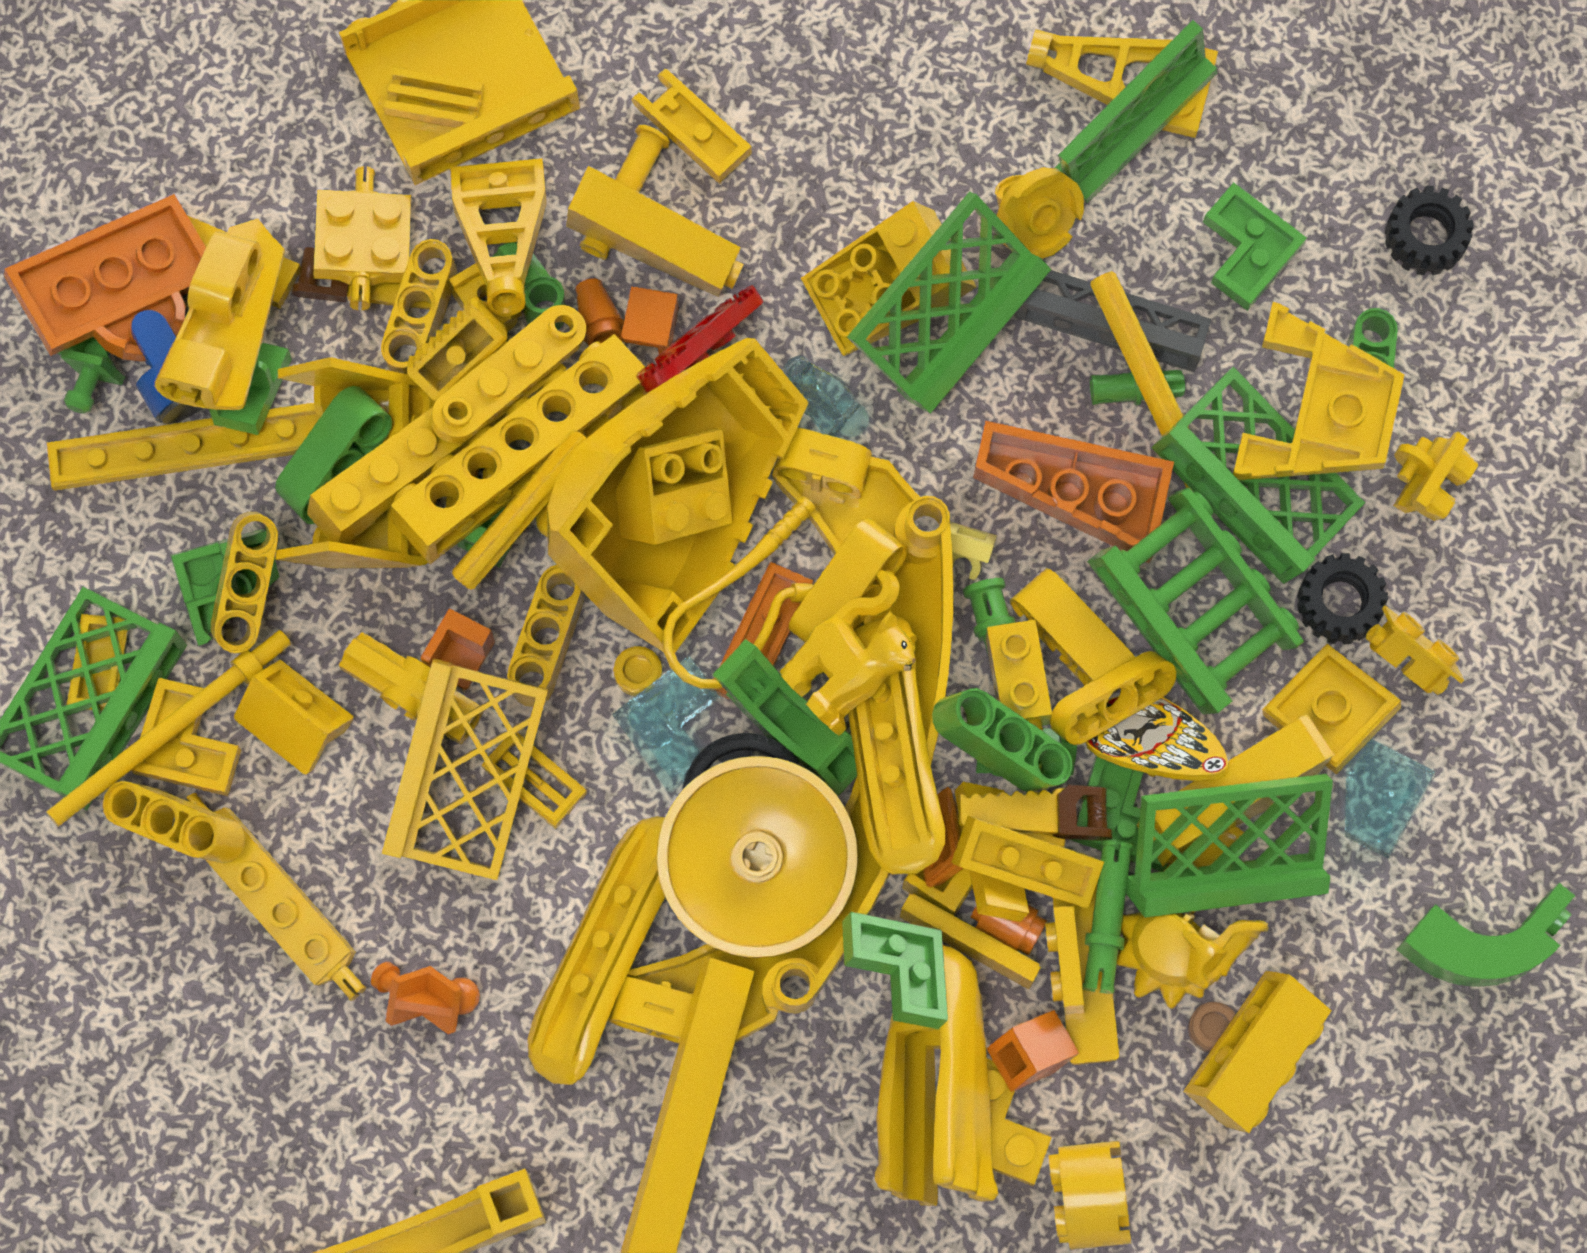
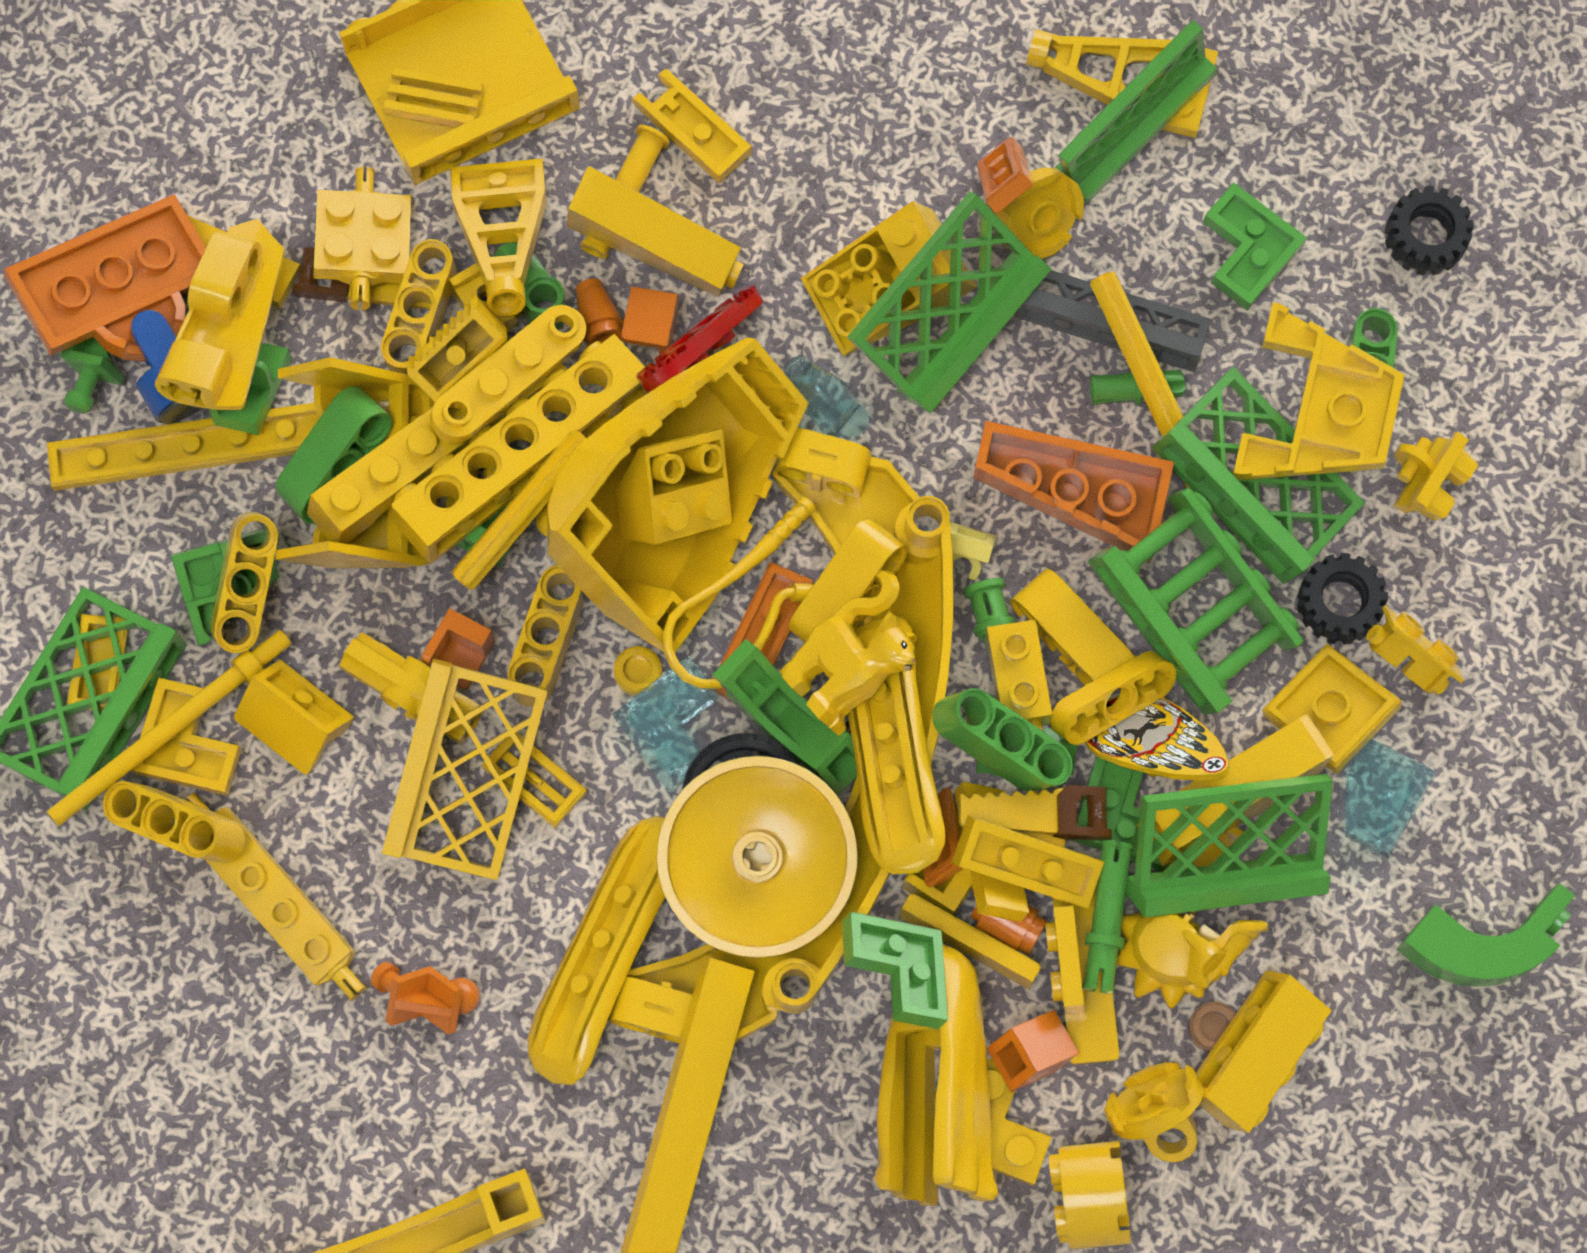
(1004, 174): none -> orange tile
(1154, 1103): none -> yellow tile

